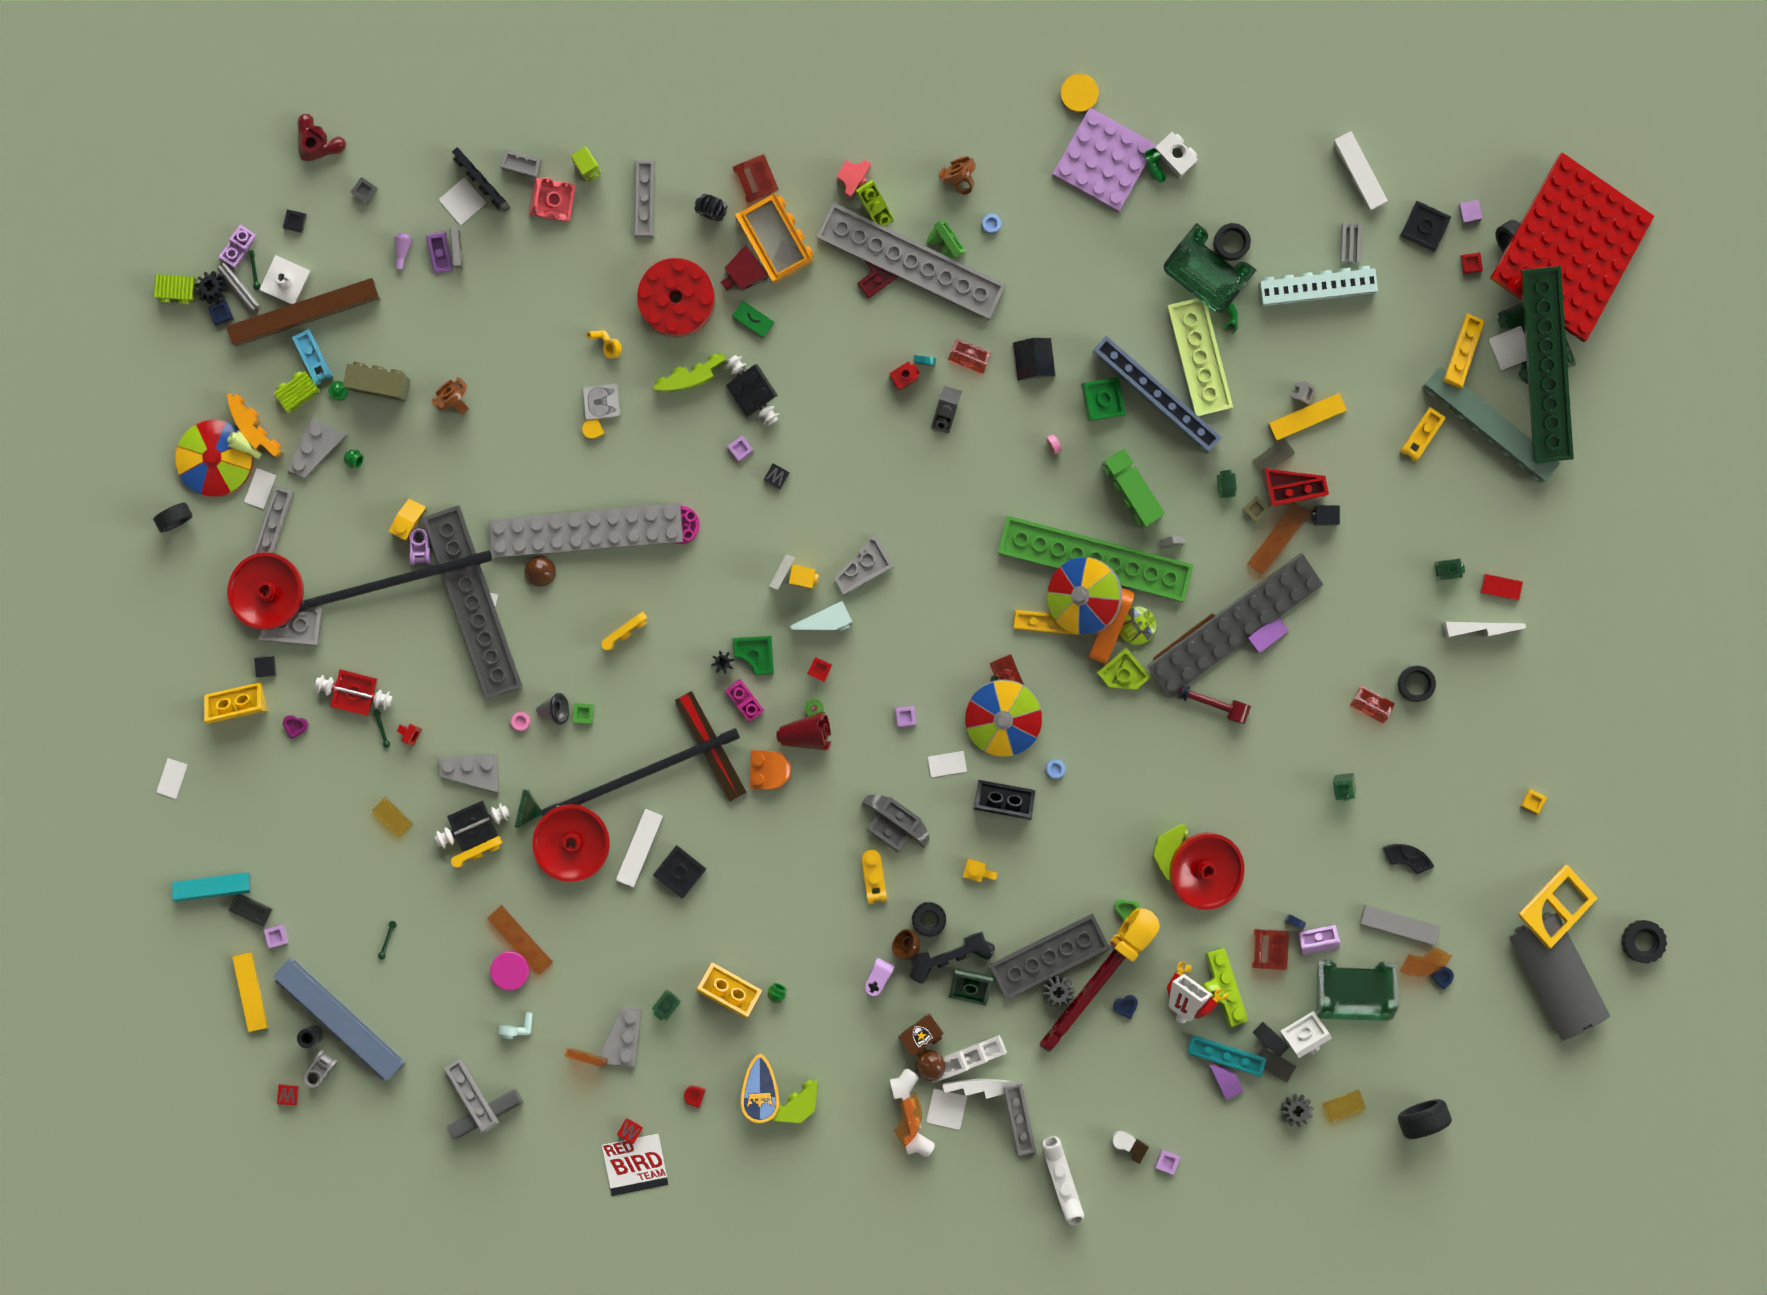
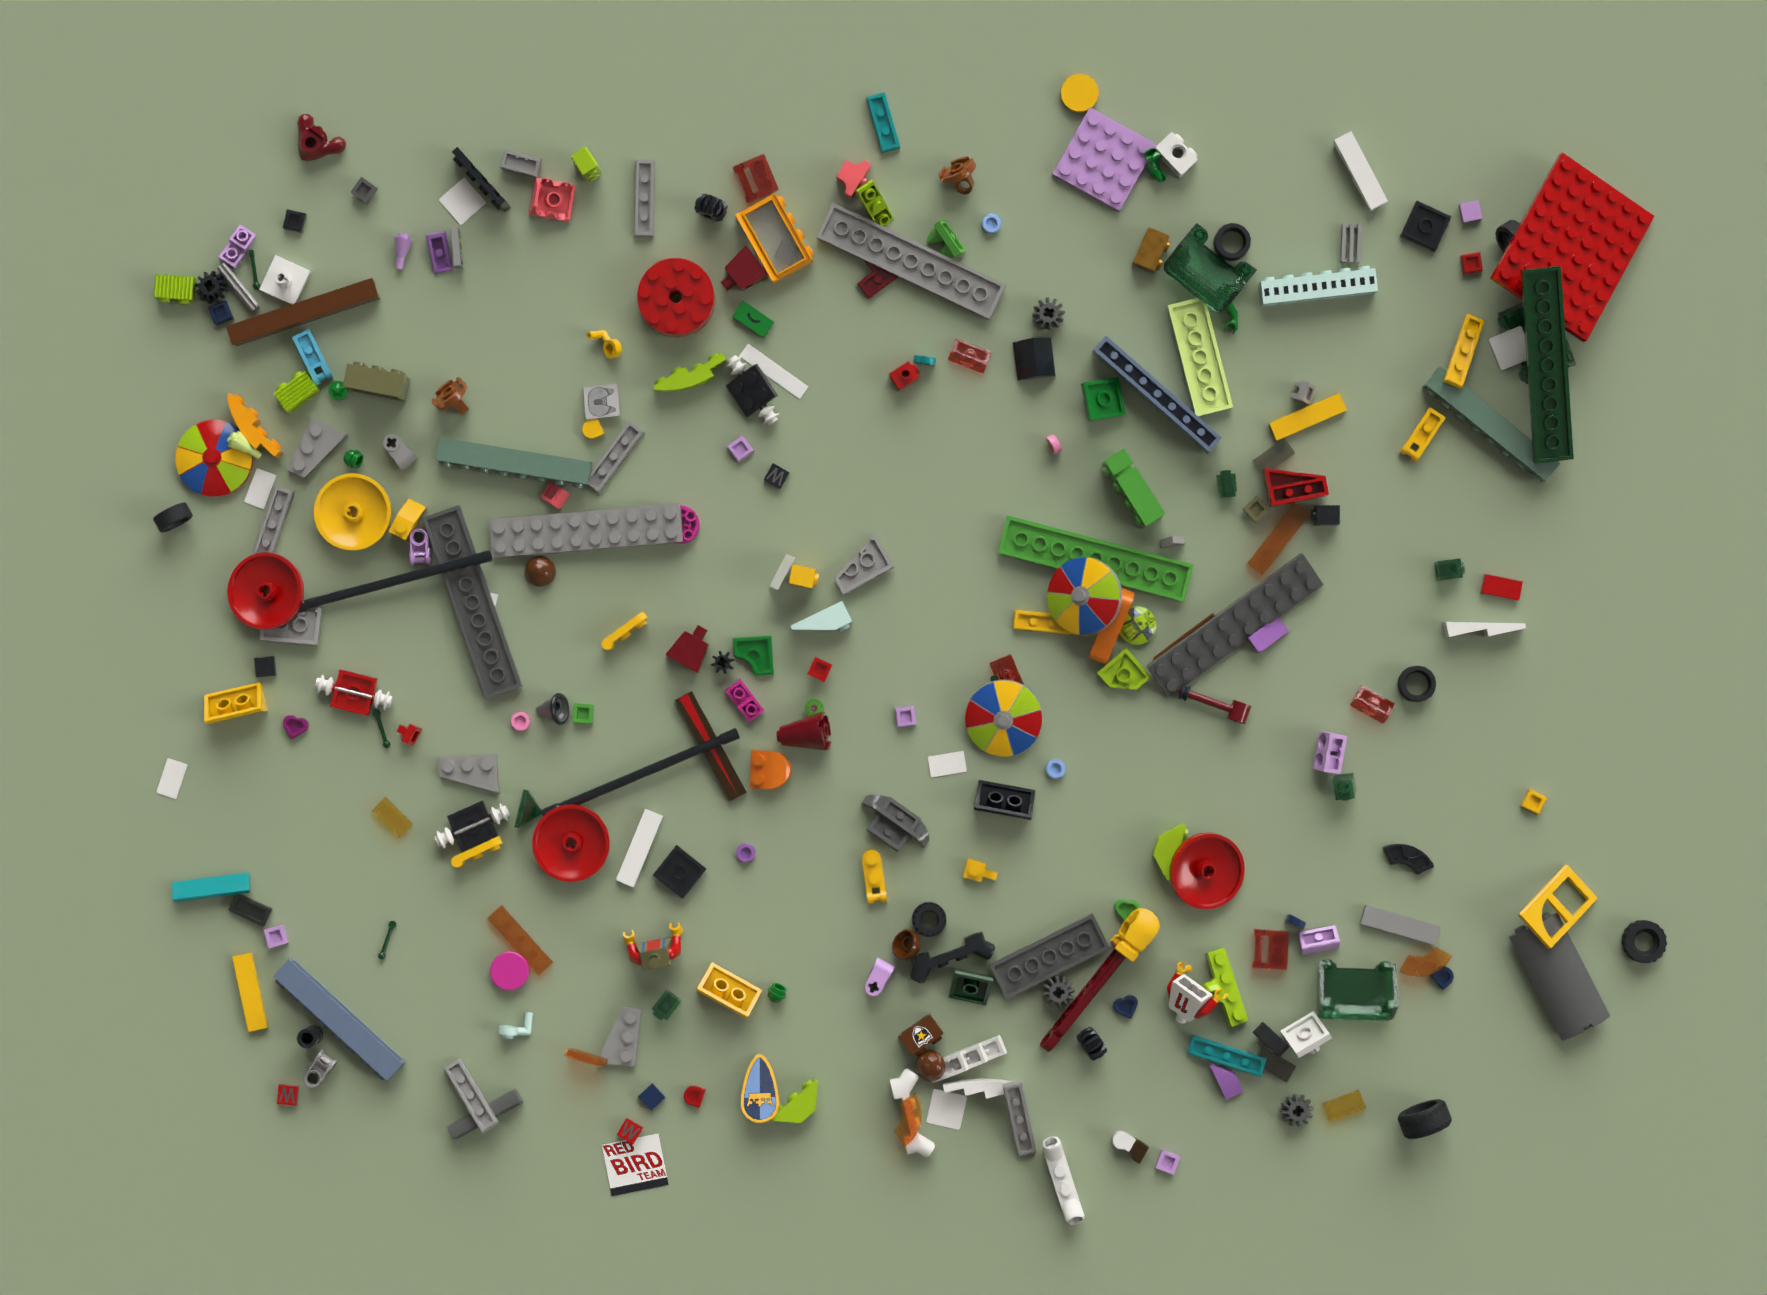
(352, 512): none -> yellow dish
(401, 453): none -> light grey piece
(514, 462): none -> sand green brick
(554, 495): none -> coral slope
(614, 456): none -> light grey tile
(651, 1096): none -> dark blue tile
(655, 952): none -> torso
(690, 649): none -> dark red torso
(745, 852): none -> medium lavender tile
(774, 371): none -> white sticker
(883, 122): none -> teal tile
(946, 409): dark grey slope -> none
(1049, 307): none -> dark grey gear
(1091, 1043): none -> black gear
(1151, 249): none -> pearl gold brick
(1330, 752): none -> lavender brick

